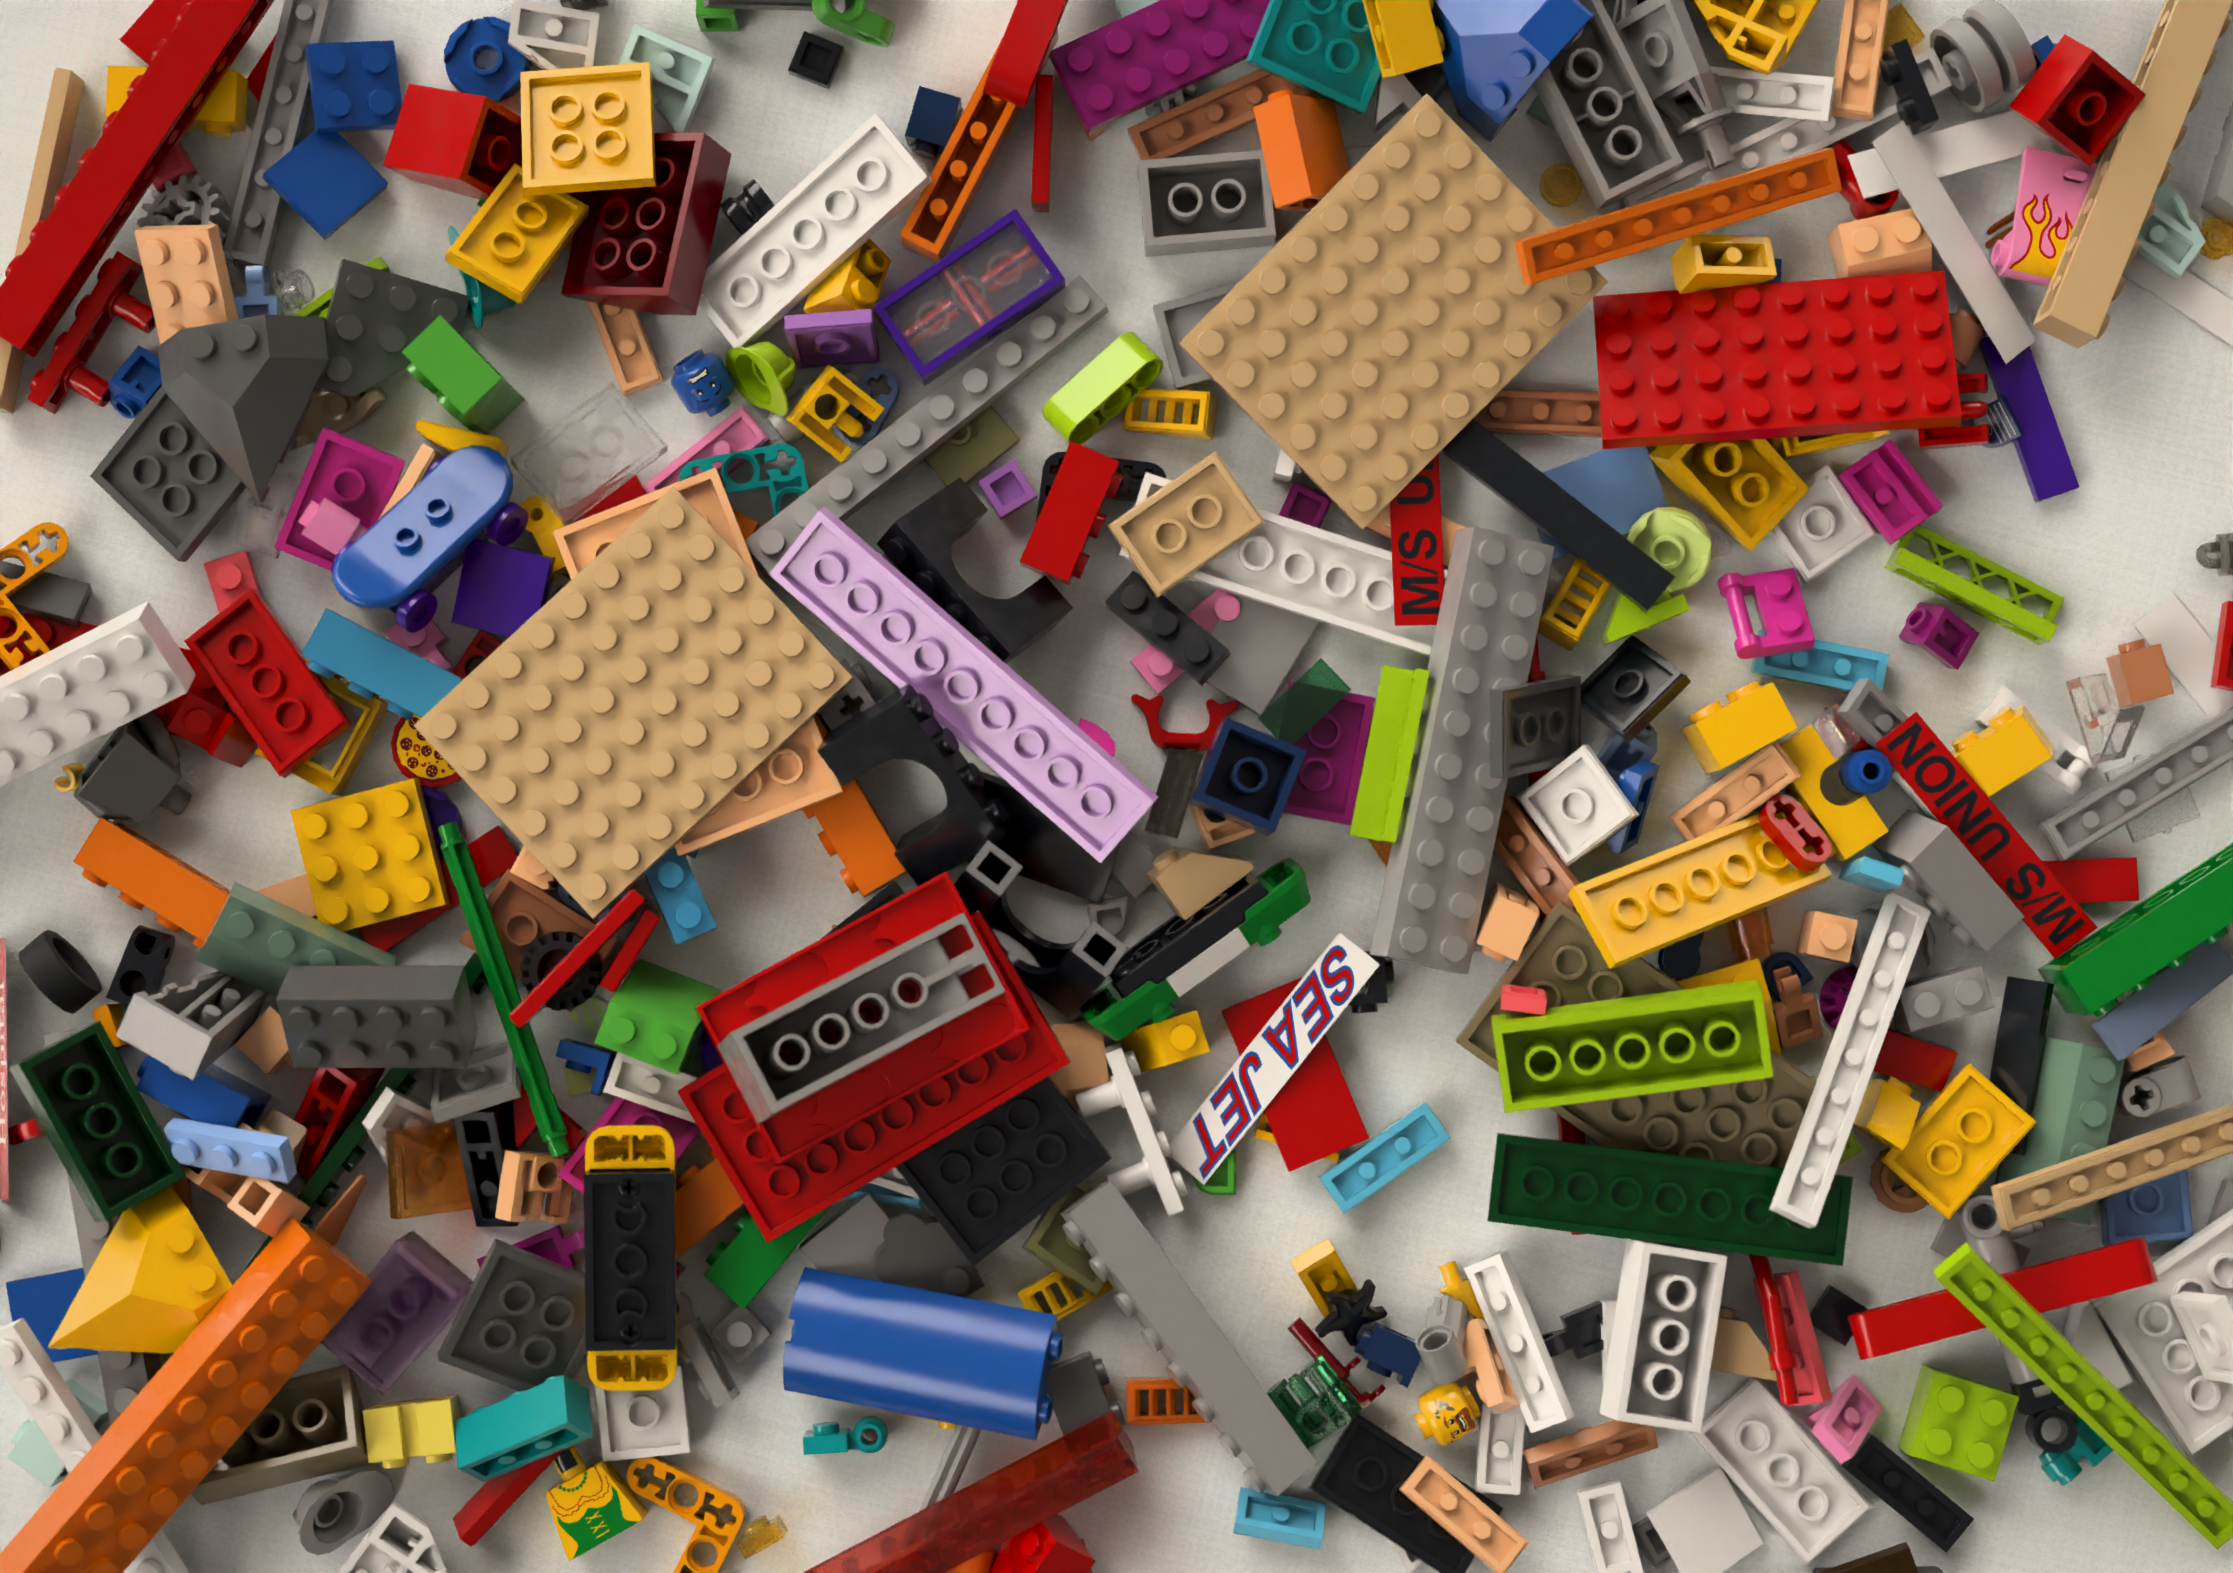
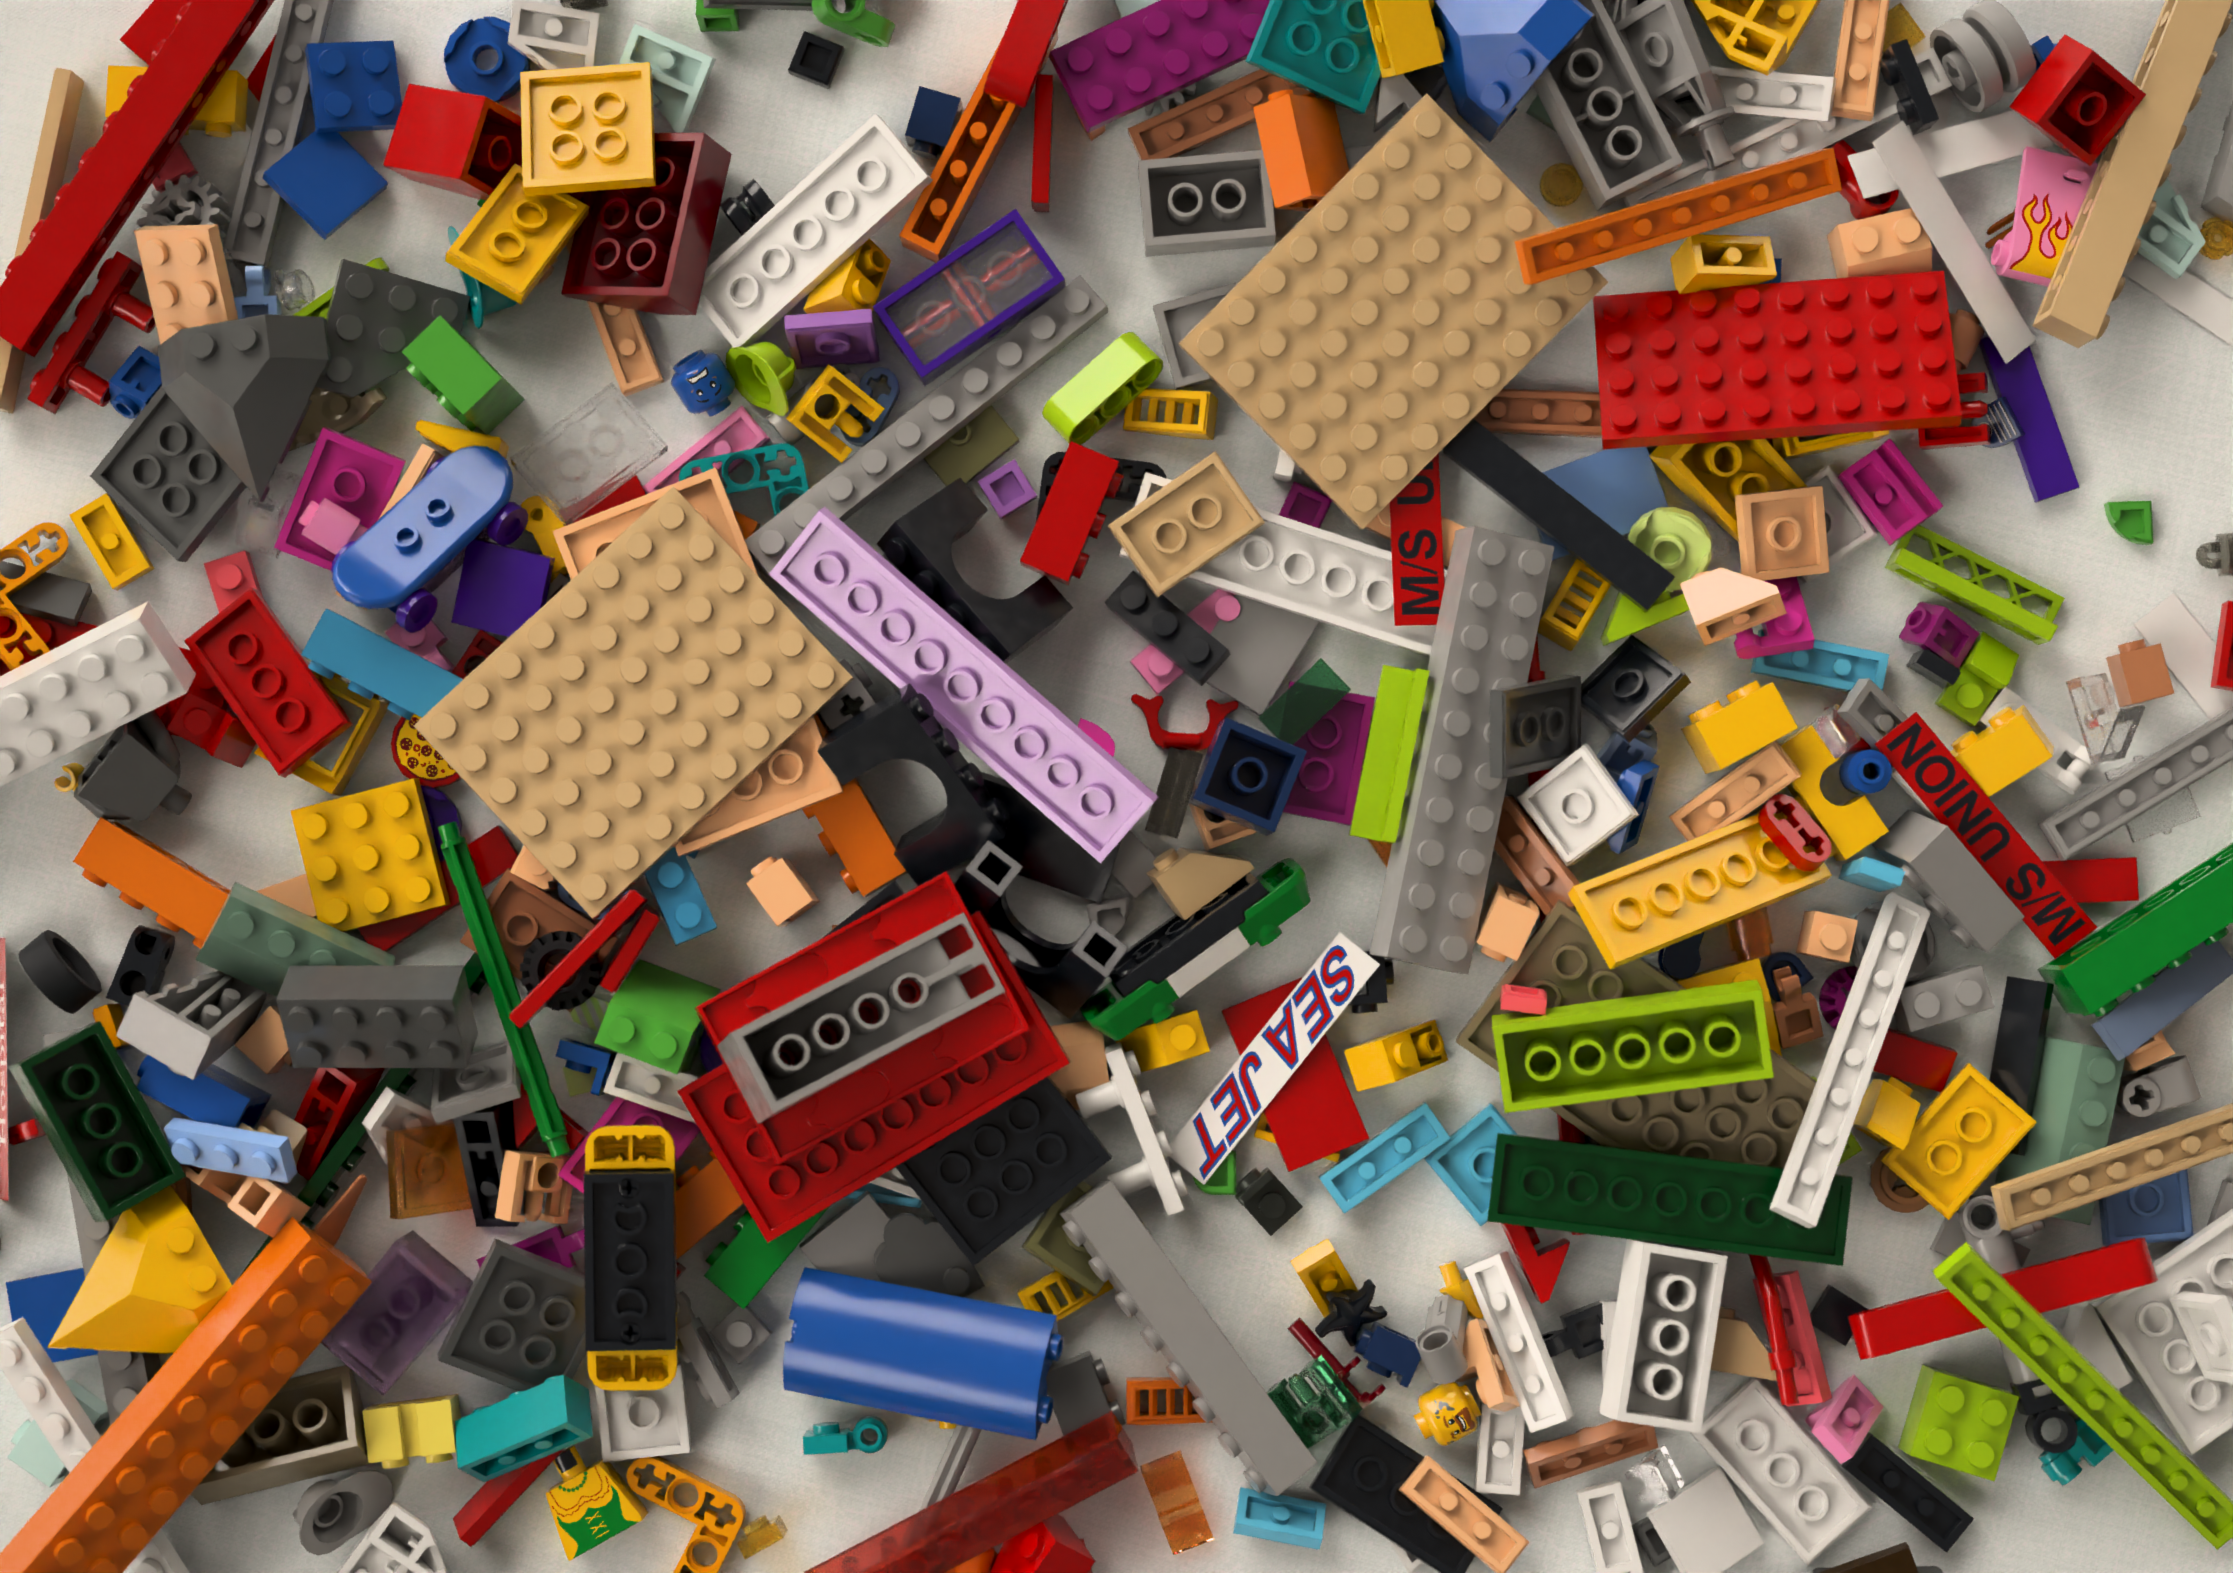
(111, 541): none -> yellow plate
(781, 890): none -> light nougat brick
(1176, 1502): none -> clear orange slope
(1267, 1199): none -> pearl dark grey bracket
(1396, 1055): none -> yellow slope
(1468, 1160): none -> medium azure tile
(1538, 1266): none -> red slope
(1658, 1475): none -> clear tile
(1729, 603): none -> light nougat slope
(1782, 533): none -> light nougat plate
(1934, 668): none -> black tile
(1983, 673): none -> lime slope
(2131, 520): none -> bright green tile

